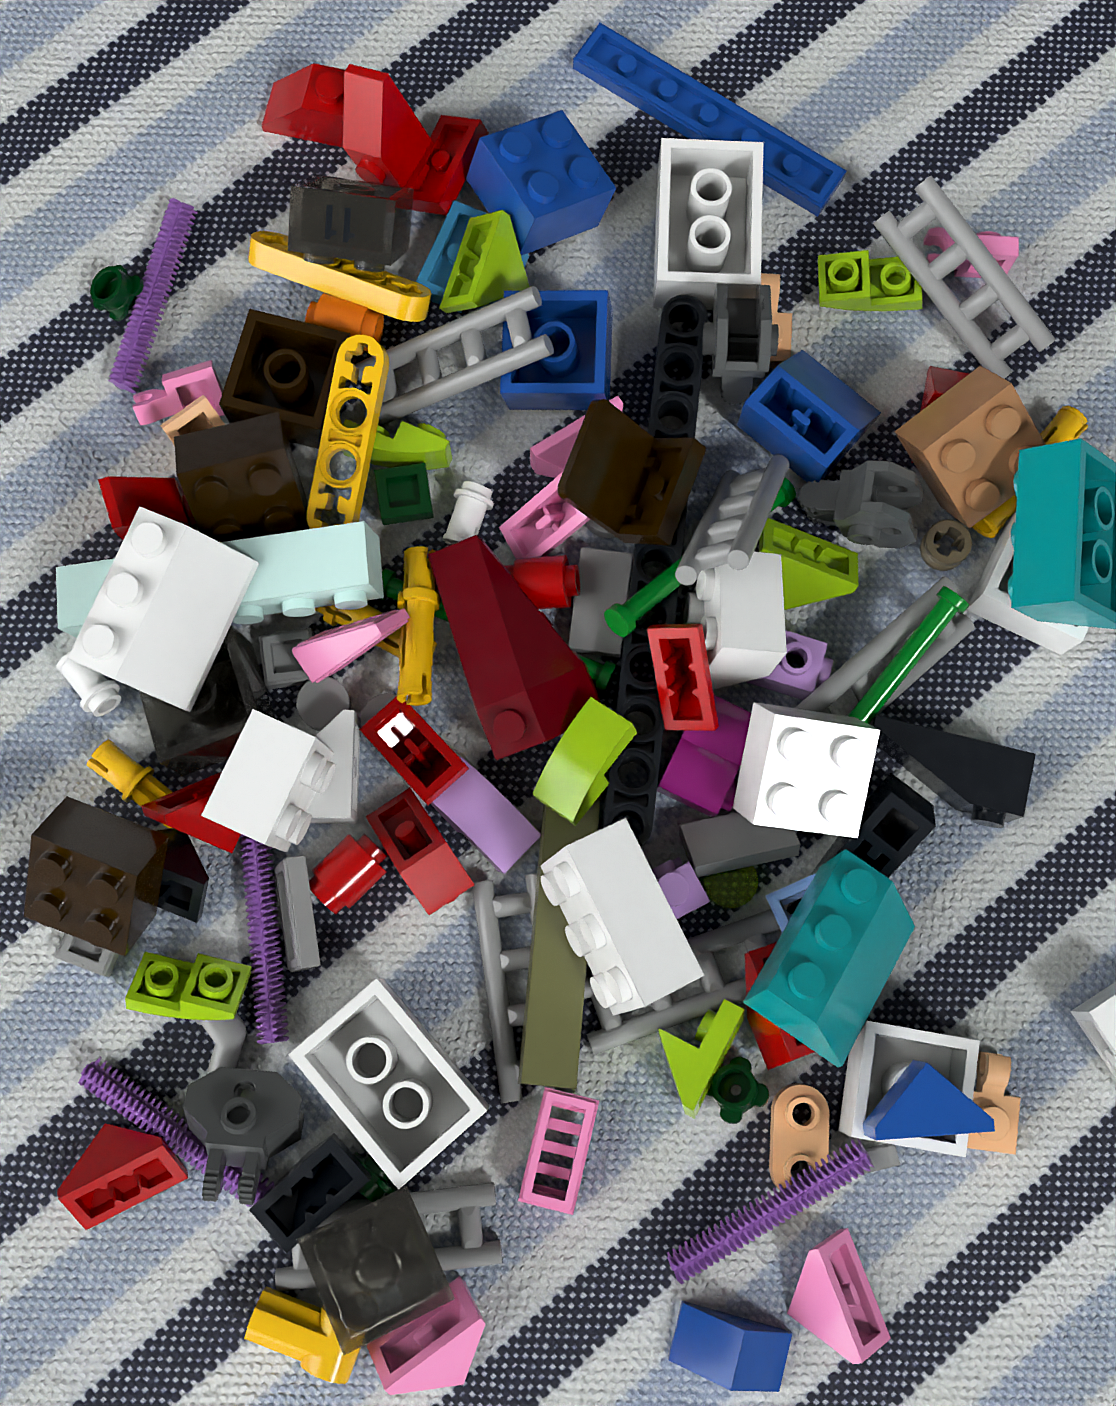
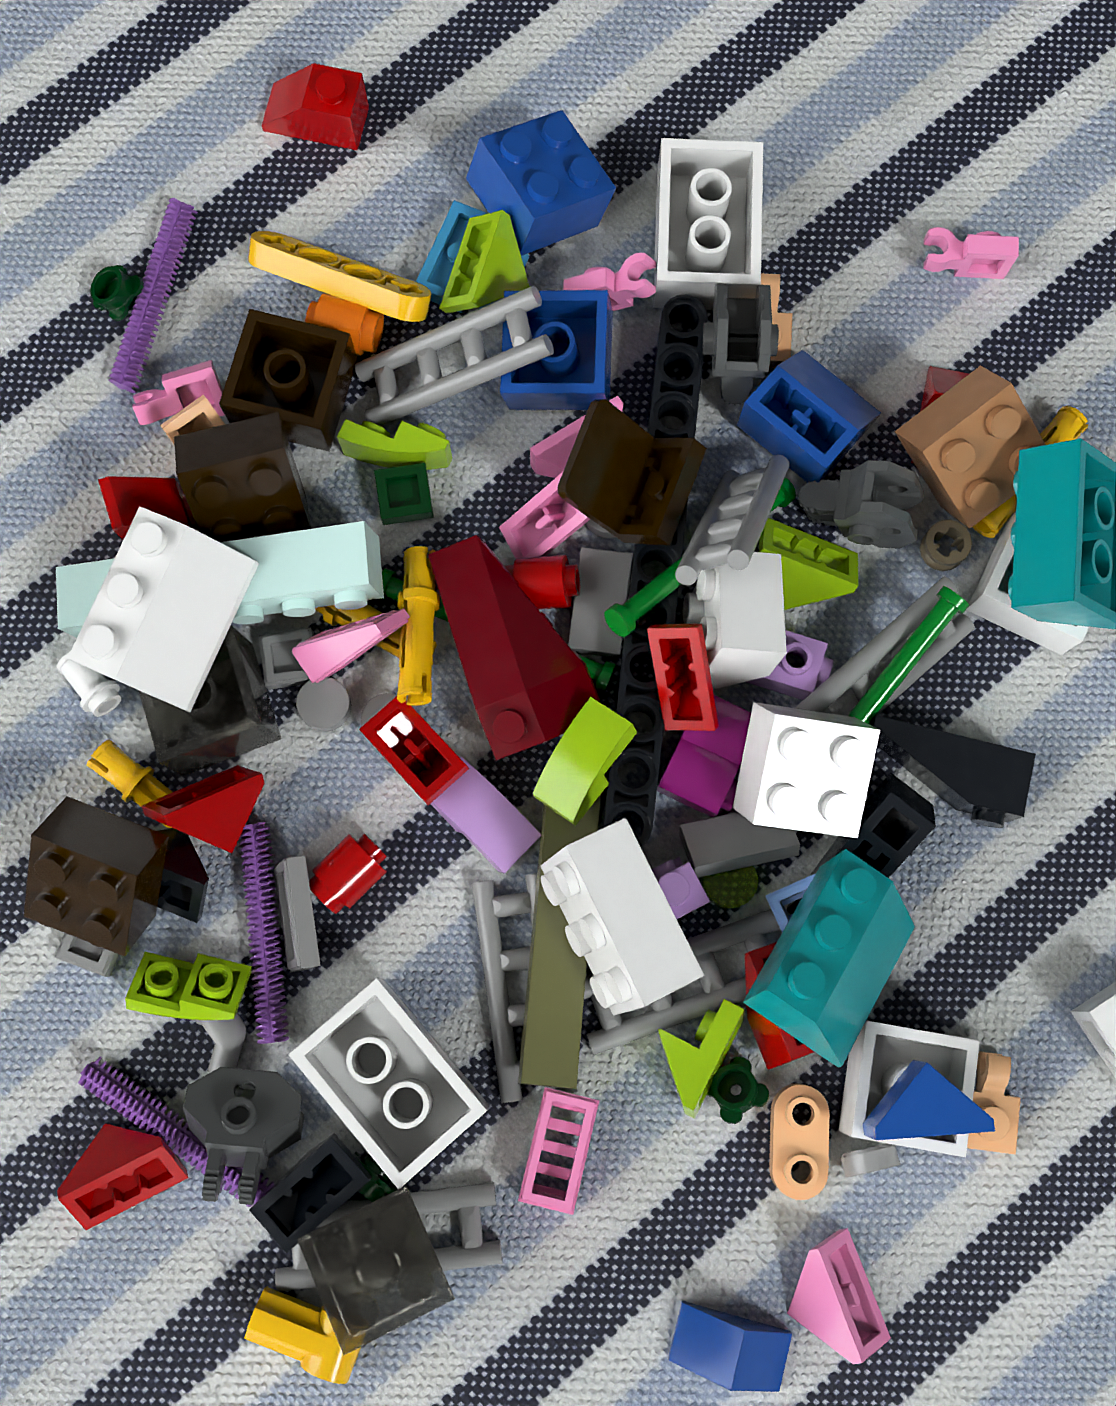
(270, 782): white brick -> none
(339, 438): yellow beam -> none
(340, 799): white slope -> none
(349, 221): clear smoke brick -> none
(380, 128): red slope -> none
(419, 851): red slope -> none
(431, 1349): bright pink slope -> none
(445, 163): red plate -> none
(468, 512): white pin -> none
(622, 285): none -> bright pink plate
(705, 115): blue tile -> none
(769, 1212): medium lavender axle -> none
(866, 284): lime slope -> none
(970, 247): light grey bar -> none

